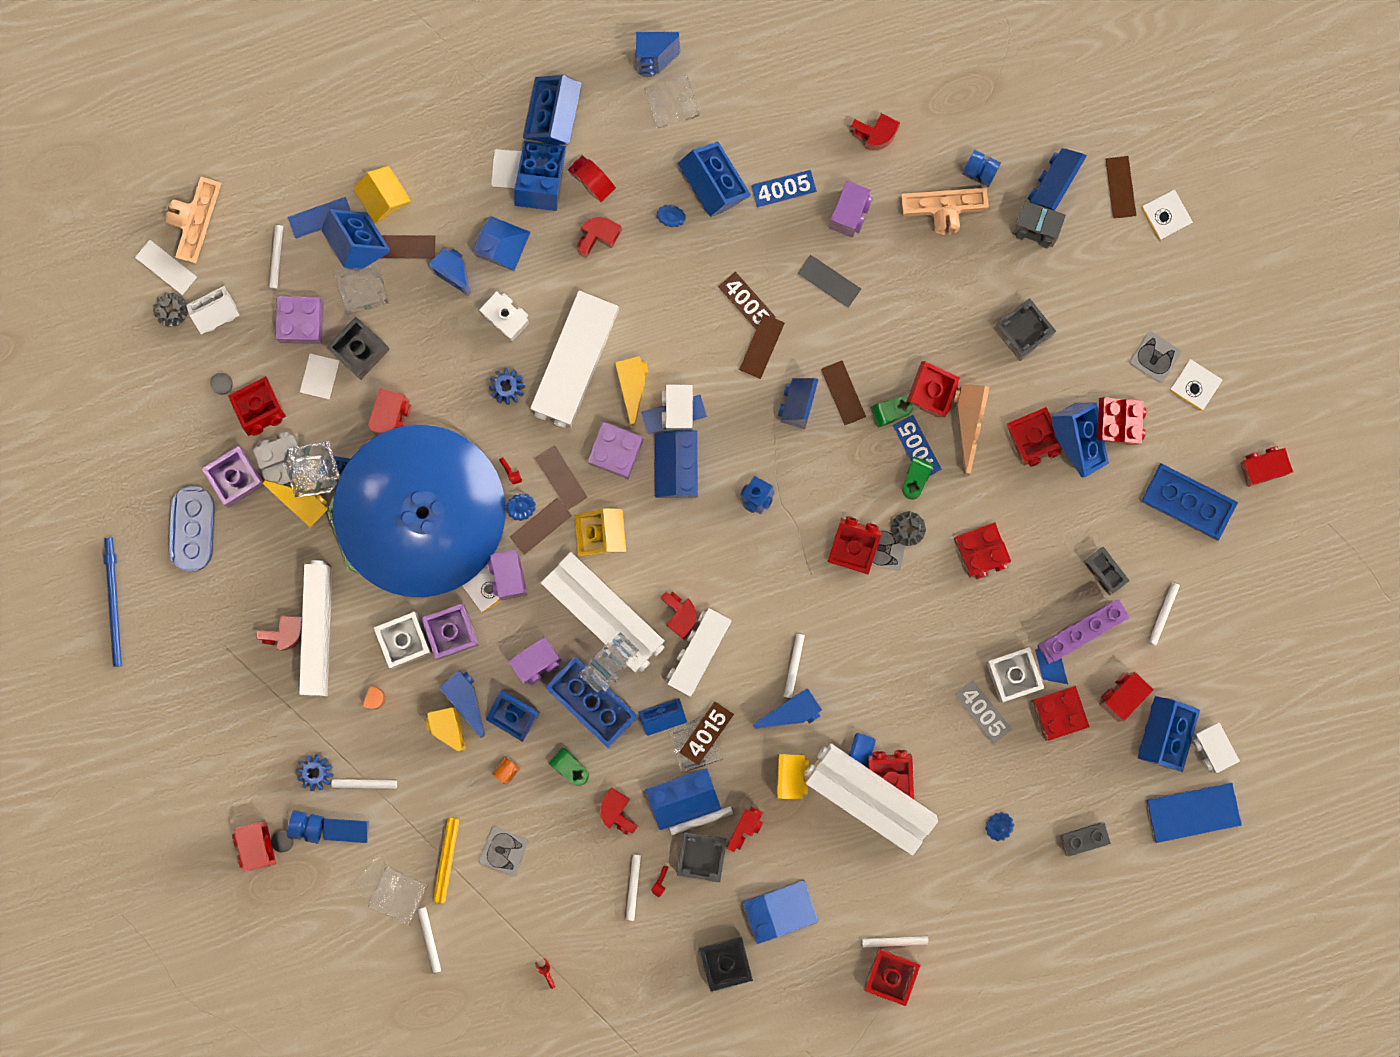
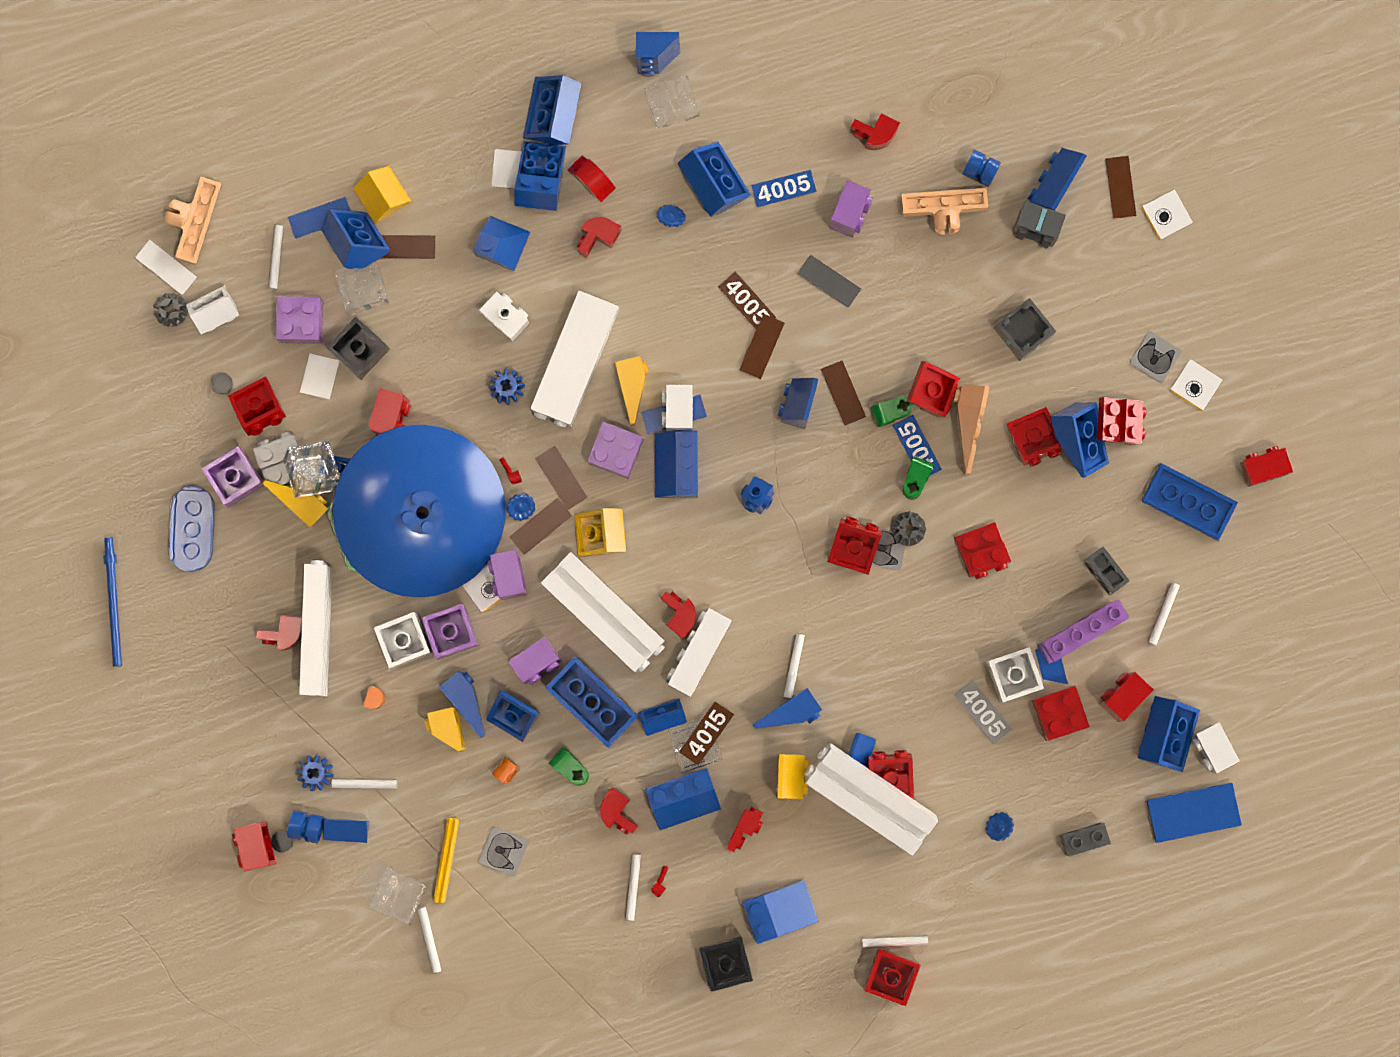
(451, 269): blue slope -> none
(545, 971): red hand -> none
(609, 662): clear container -> none
(701, 820): white bar -> none
(702, 856): dark grey container -> none

